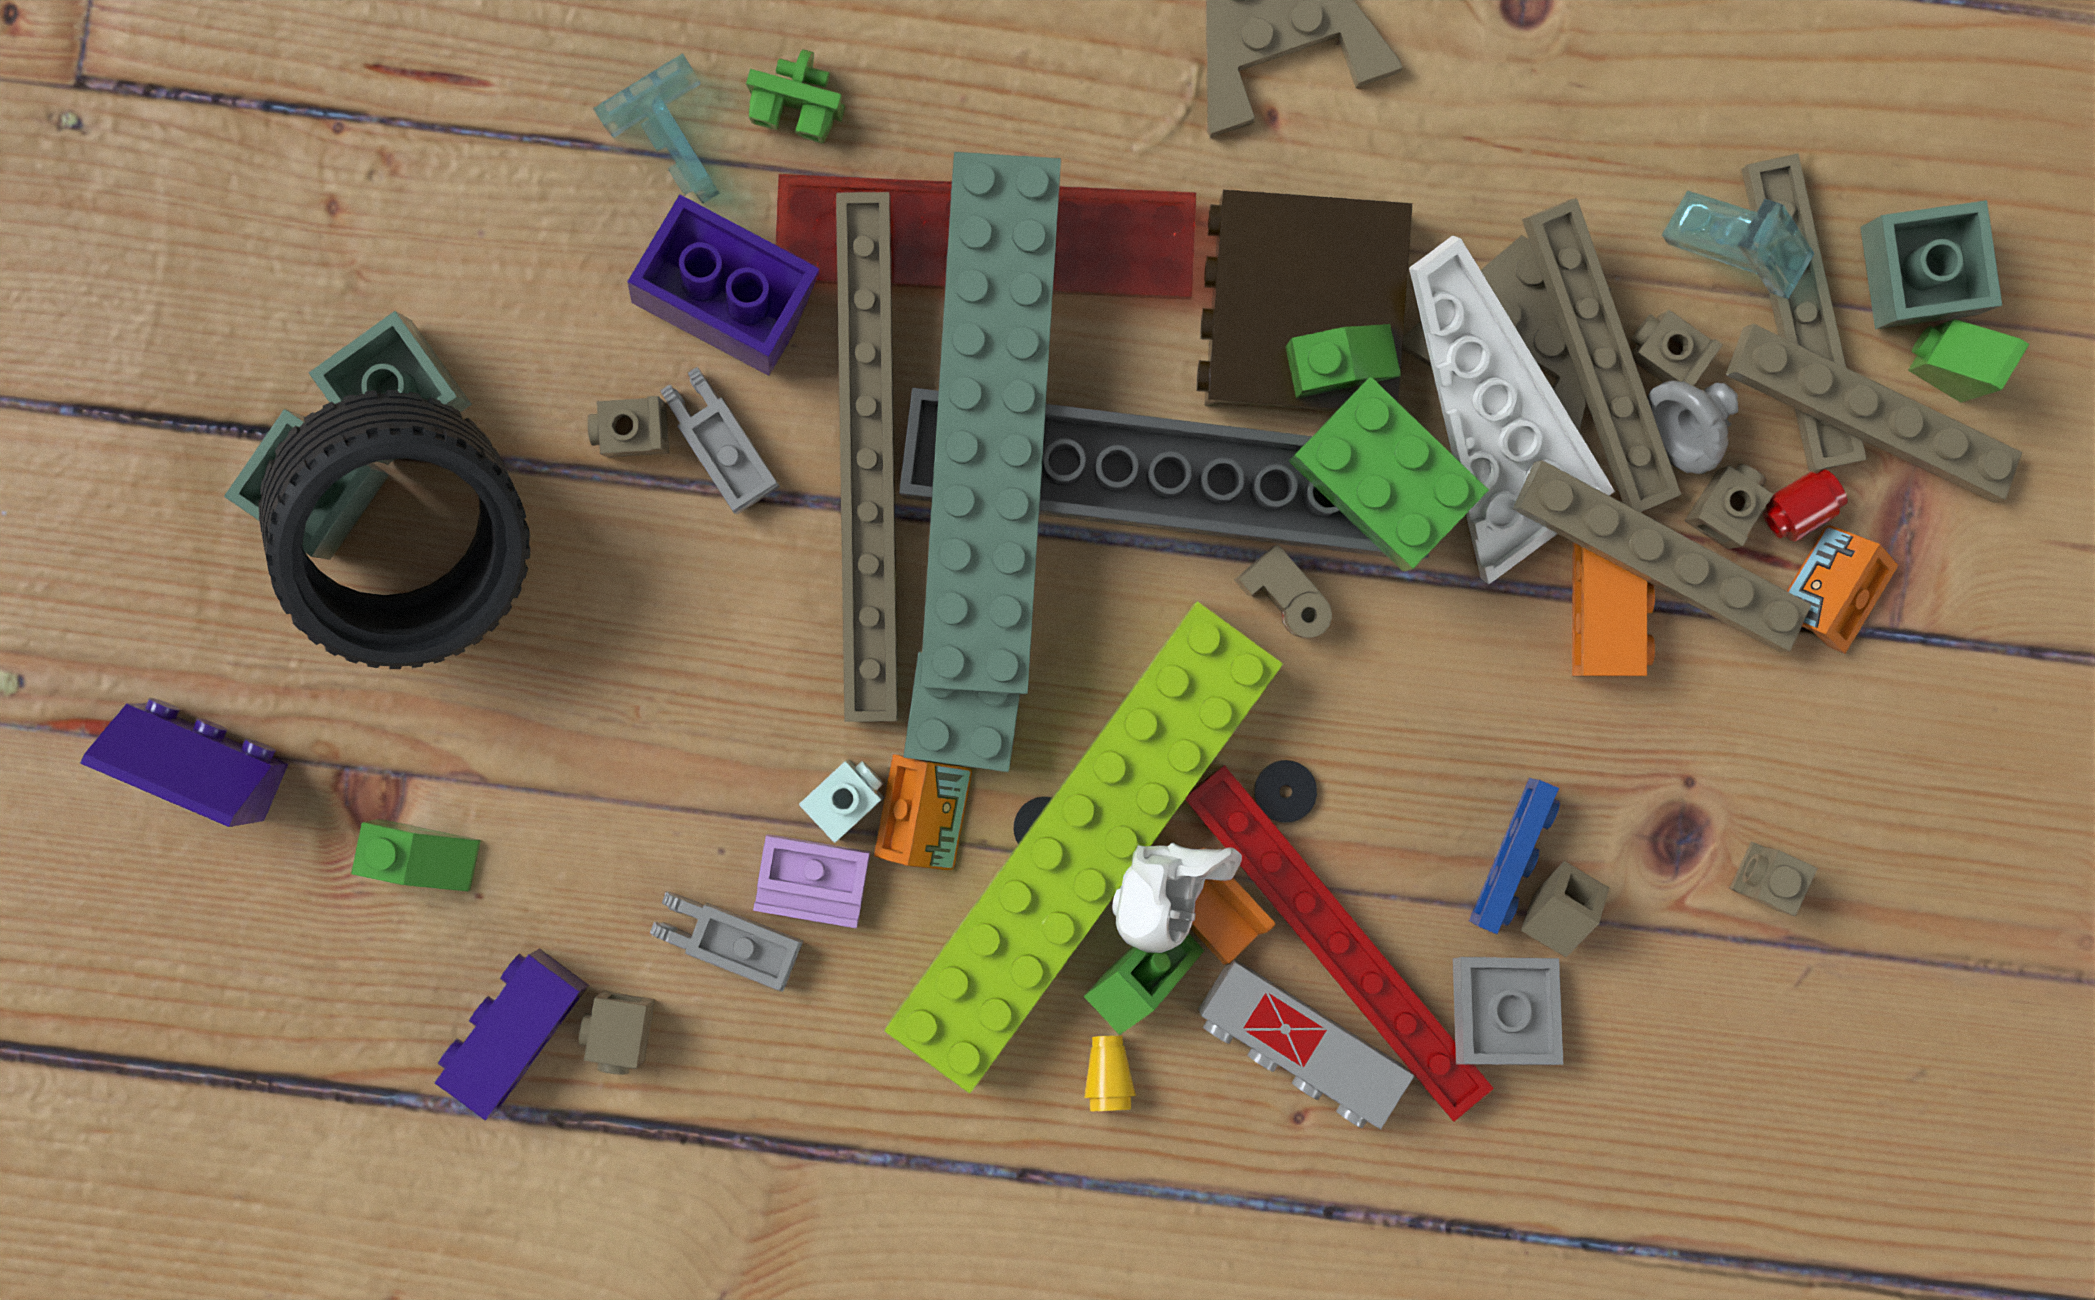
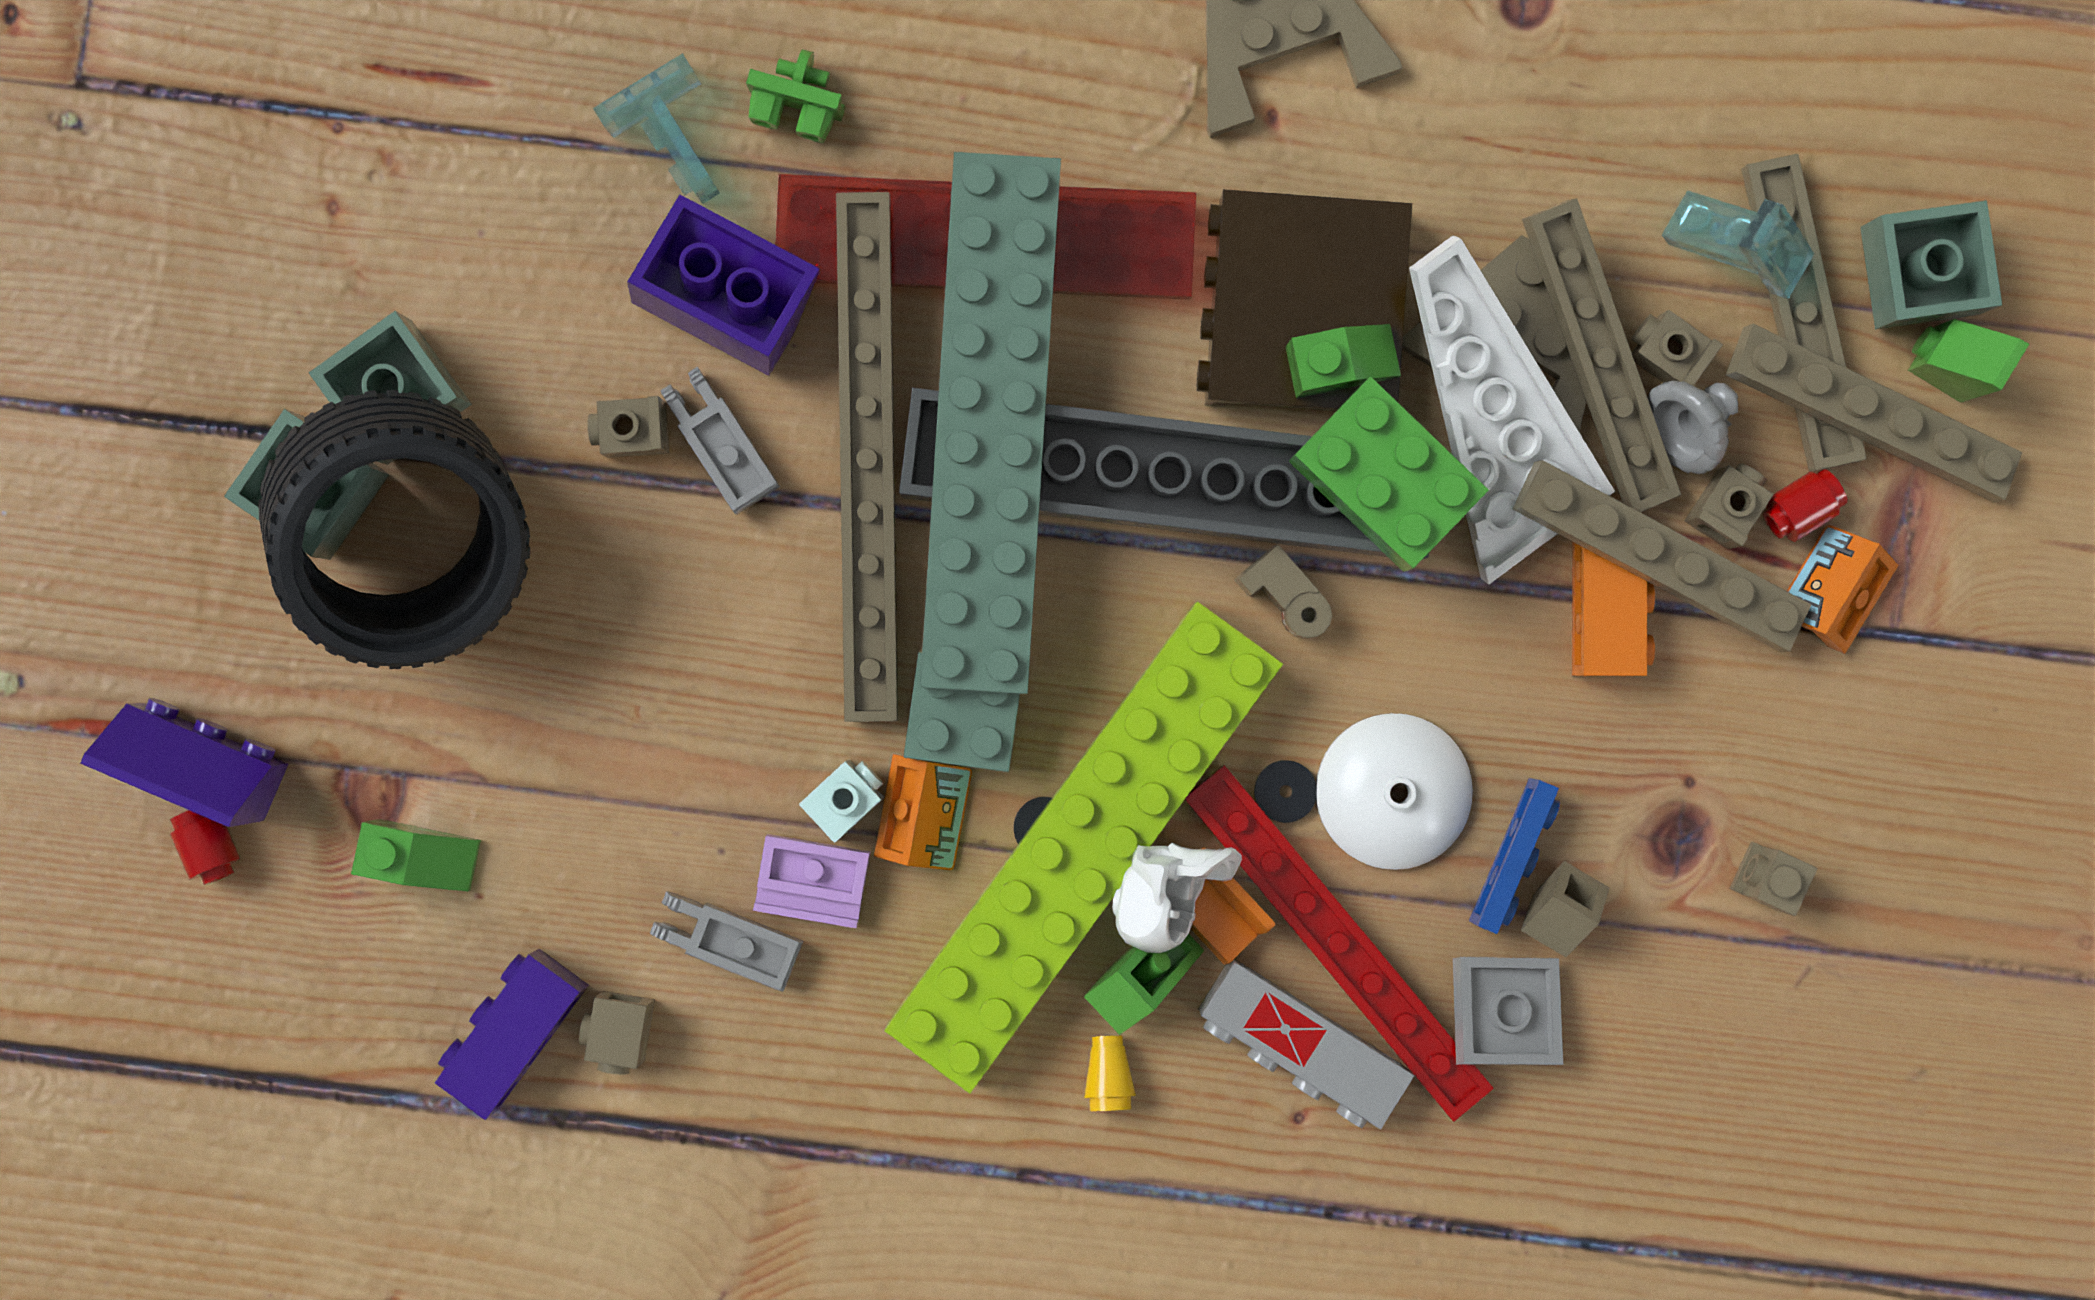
(203, 847): none -> red brick
(1357, 785): none -> white dish

